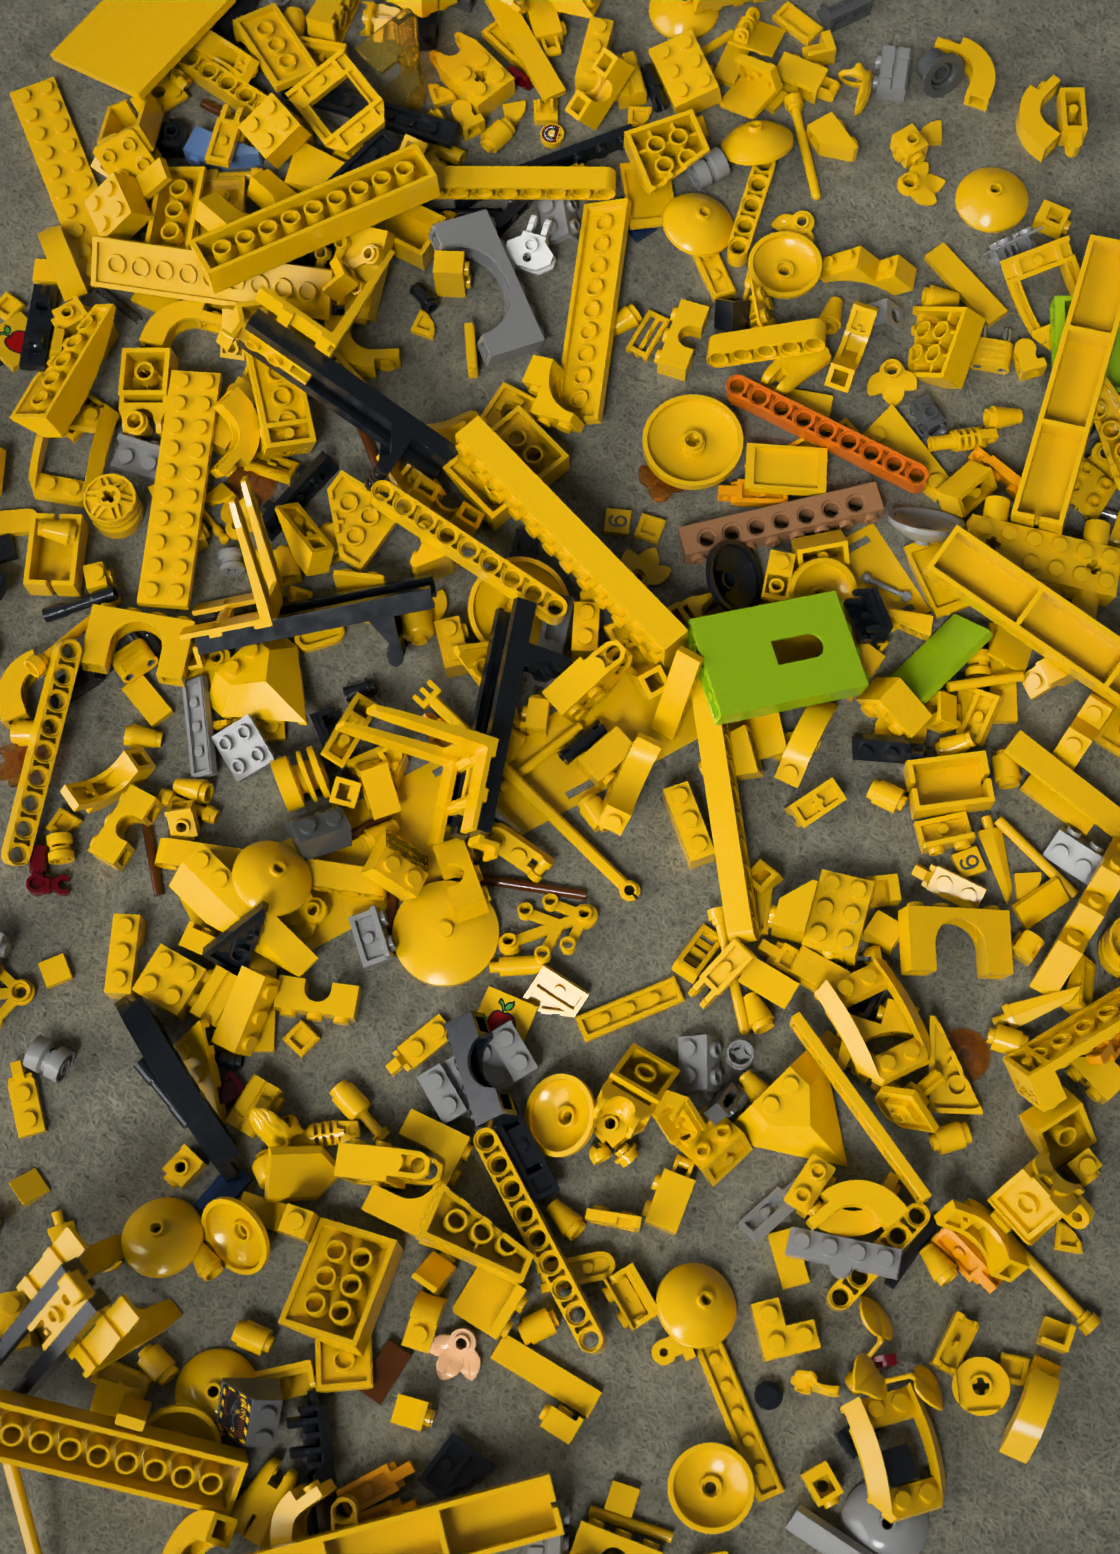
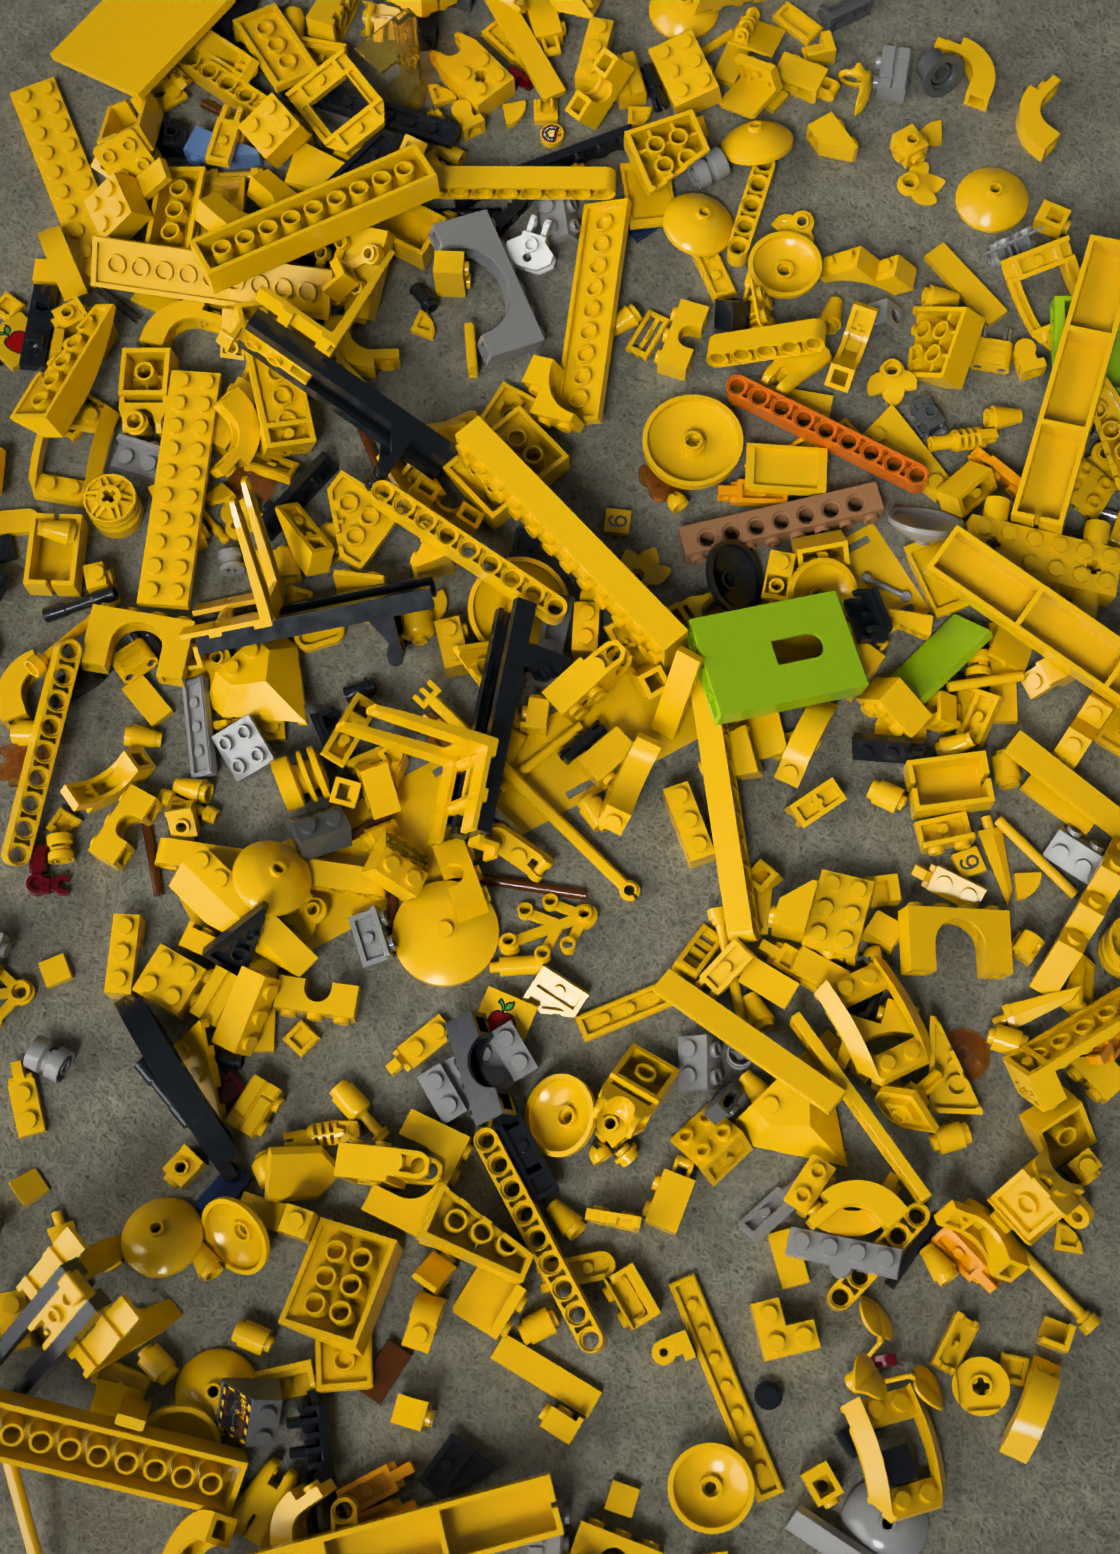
(272, 1129): yellow piece -> none
(454, 1358): light nougat plate -> none
(497, 135): yellow brick -> none
(630, 1524): yellow bar -> none
(650, 528): yellow tile -> none
(677, 502): none -> yellow hinge
(678, 1117): yellow hinge -> none
(684, 1313): yellow dish -> none
(749, 1042): none -> yellow tile
(793, 104): yellow piece -> none
(806, 1382): yellow plate -> none
(1040, 903): yellow tile -> none
(1071, 119): yellow brick -> none

